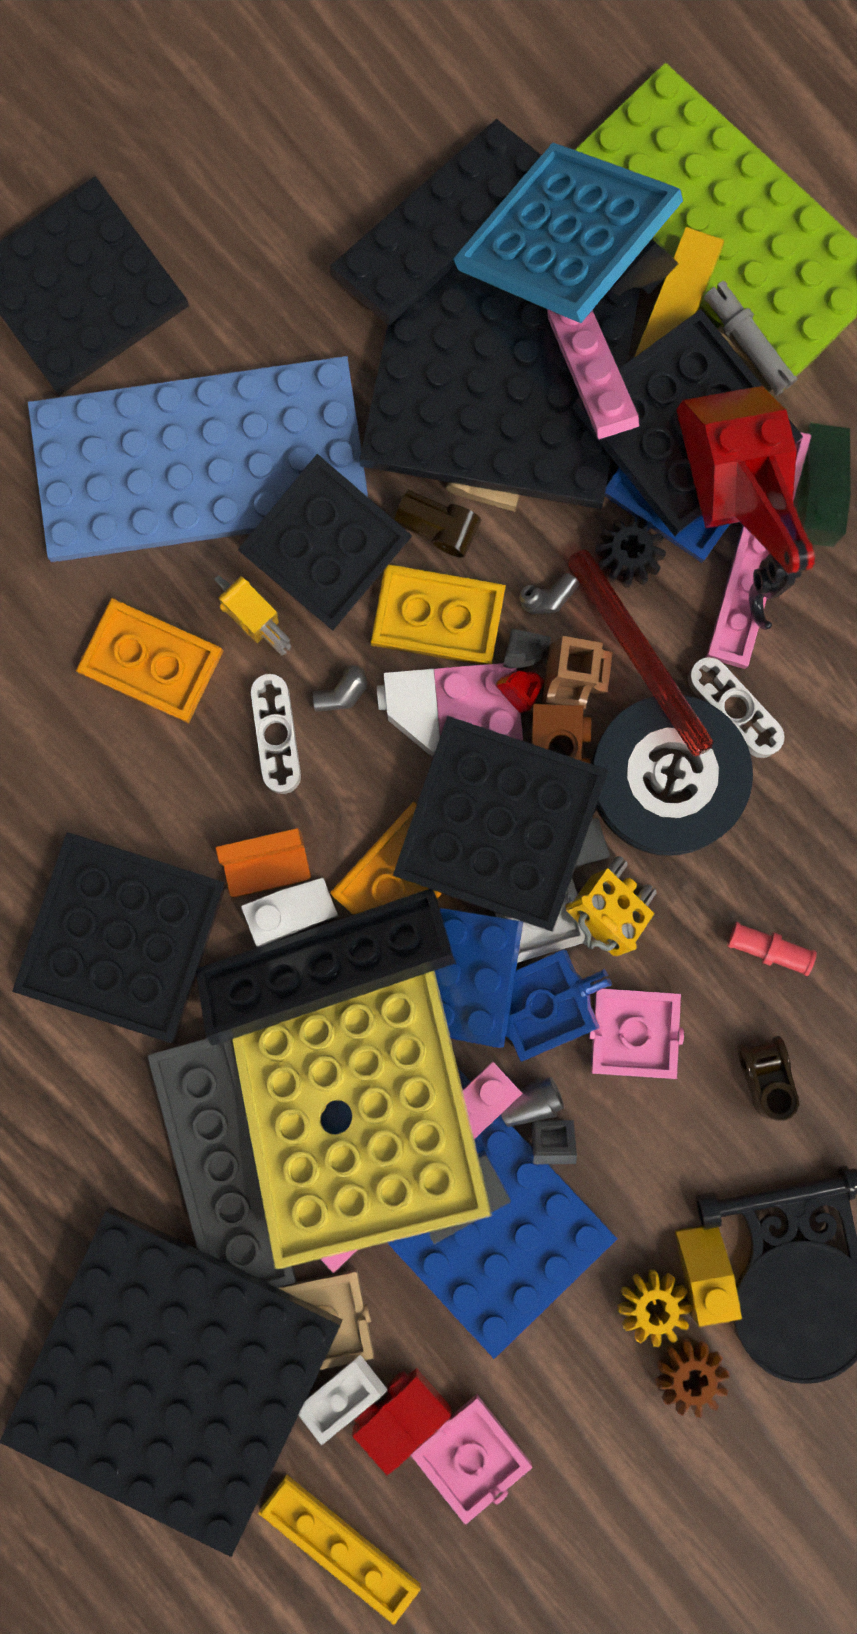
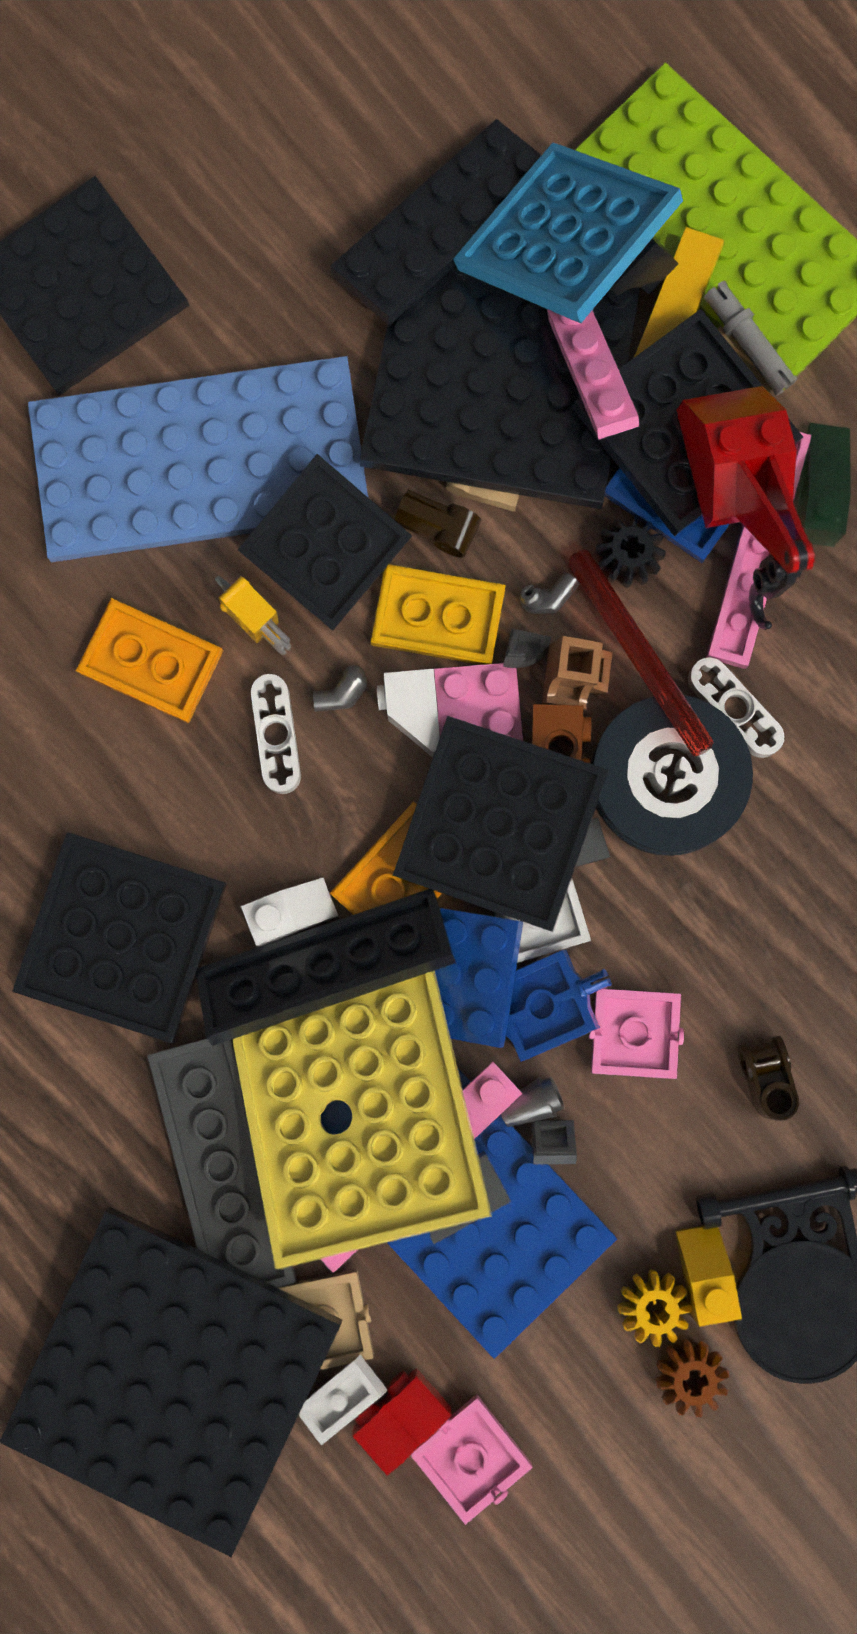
(264, 862): orange panel -> none
(340, 1549): yellow tile -> none
(521, 688): red tile -> none
(612, 910): yellow piece -> none
(772, 949): coral pin -> none

